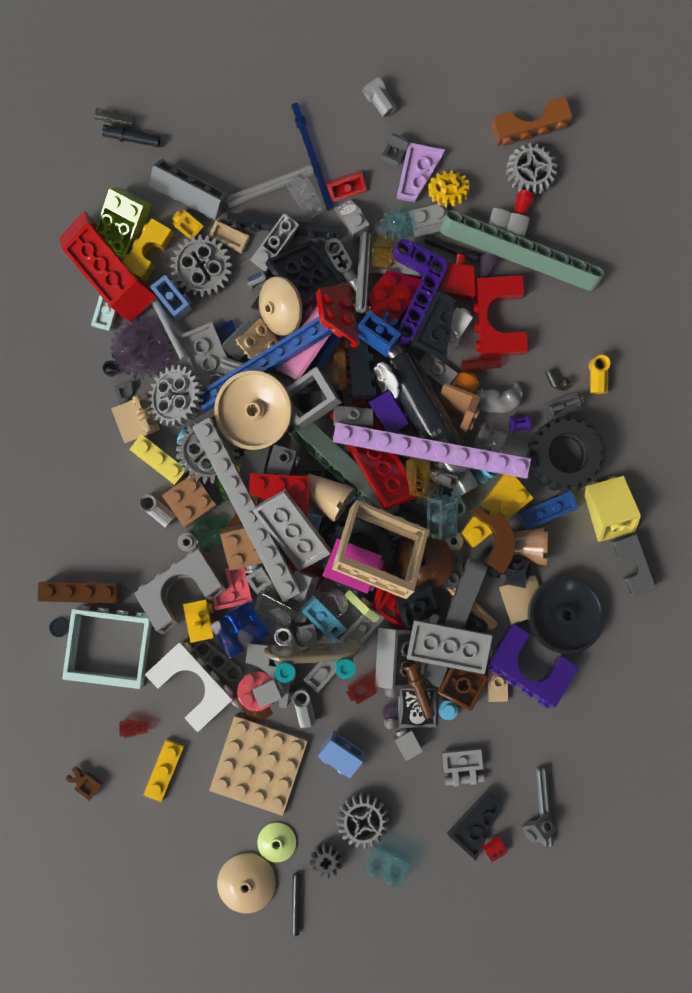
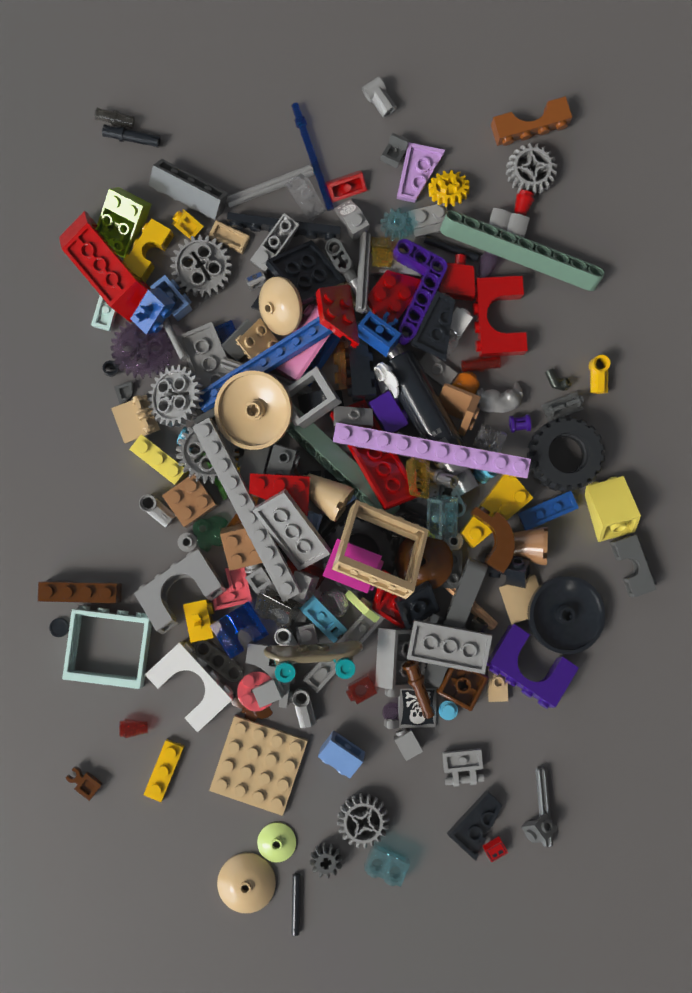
(153, 311): none -> blue brick

